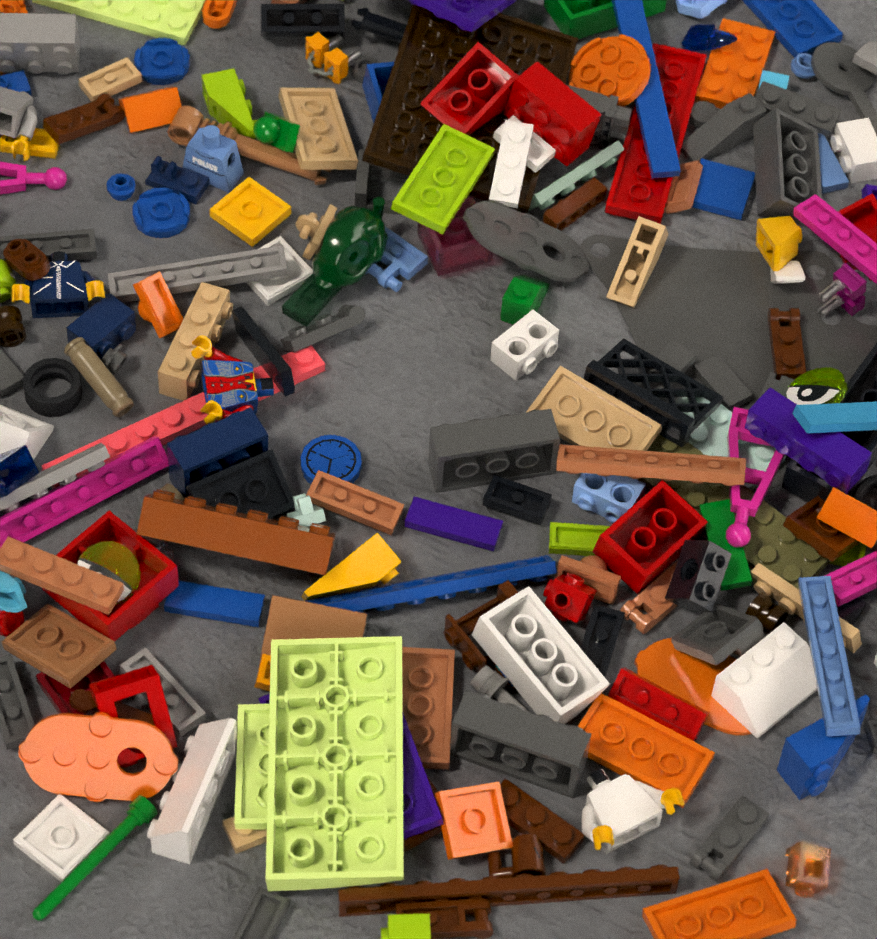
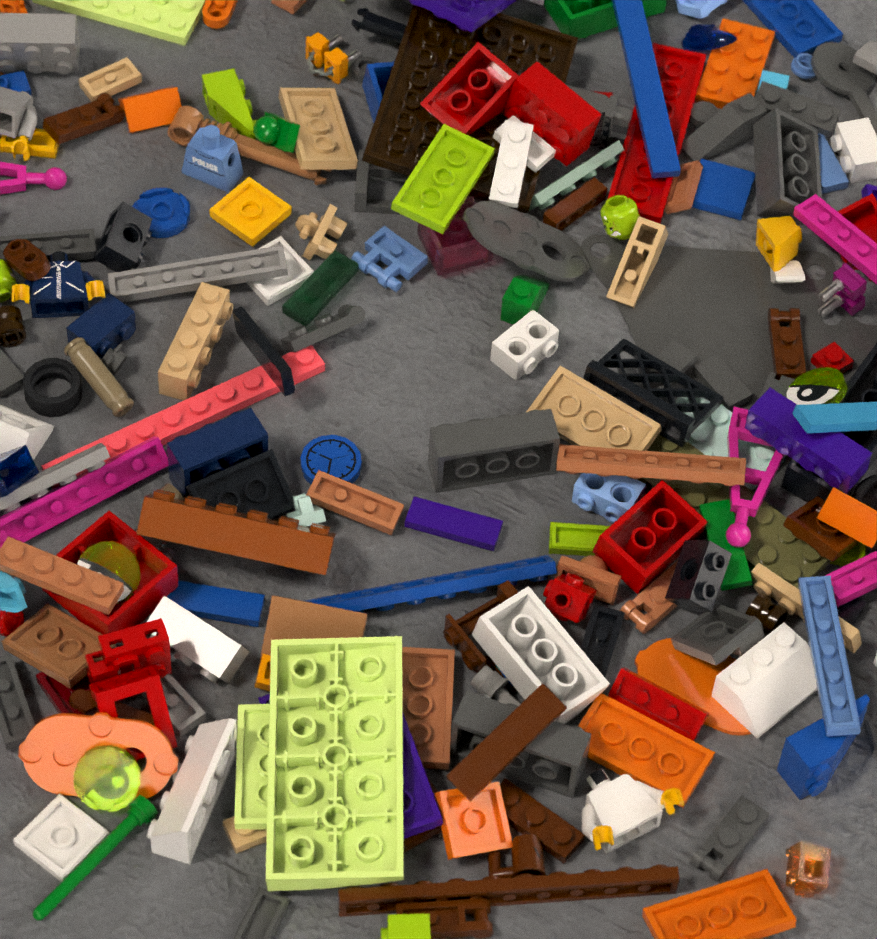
(107, 778): none -> clear neon green tile
(121, 186): blue plate -> none
(124, 238): none -> black brick
(134, 654): none -> red piece
(158, 305): orange tile -> none
(162, 61): blue tile -> none
(179, 179): dark blue plate -> none
(199, 642): none -> brick
(227, 382): torso -> none
(302, 20): black brick -> none
(350, 246): dark green piece -> none
(360, 570): yellow slope -> none
(506, 742): none -> reddish brown tile
(517, 499): black plate -> none
(612, 67): orange tile -> none
(619, 216): none -> lime head
(833, 357): none -> red plate

